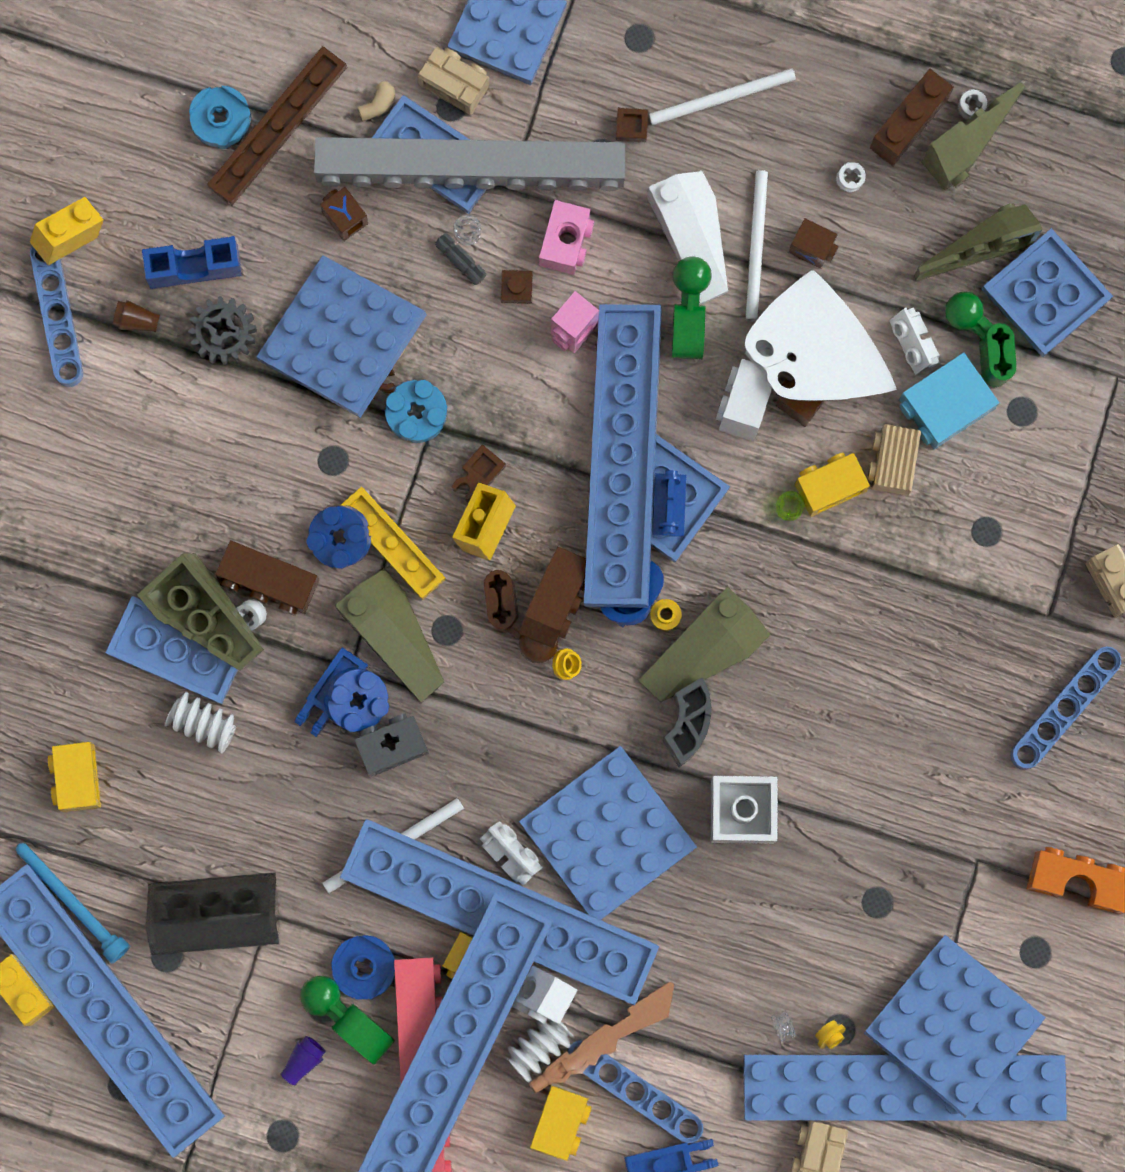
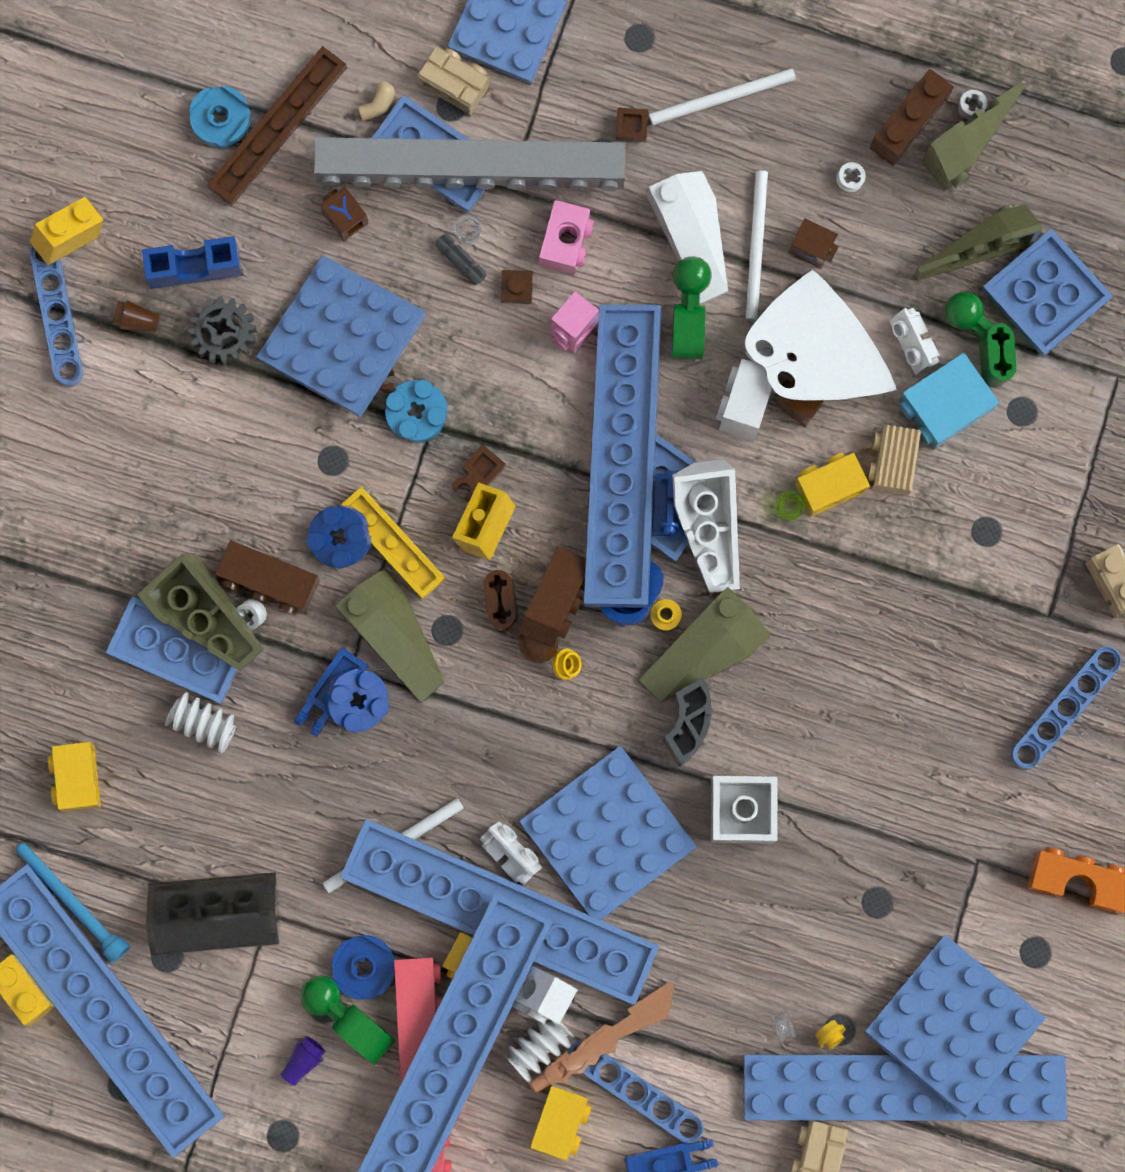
(382, 759): dark grey brick -> none
(708, 513): none -> white wedge

